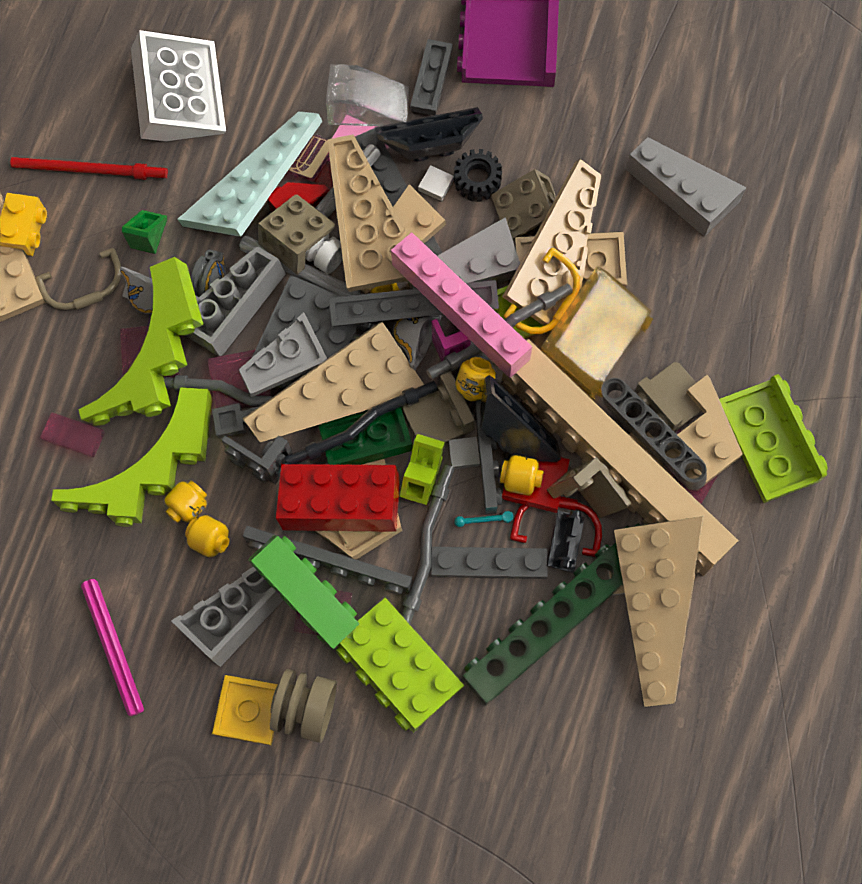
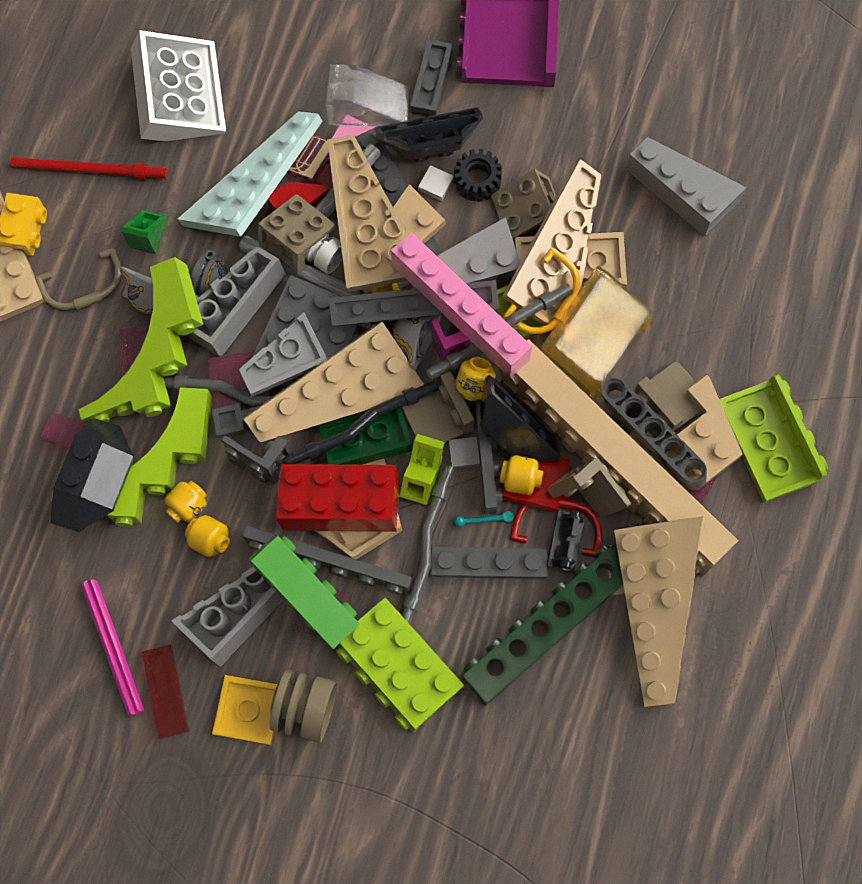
(91, 476): none -> black wedge
(165, 691): none -> clear red tile

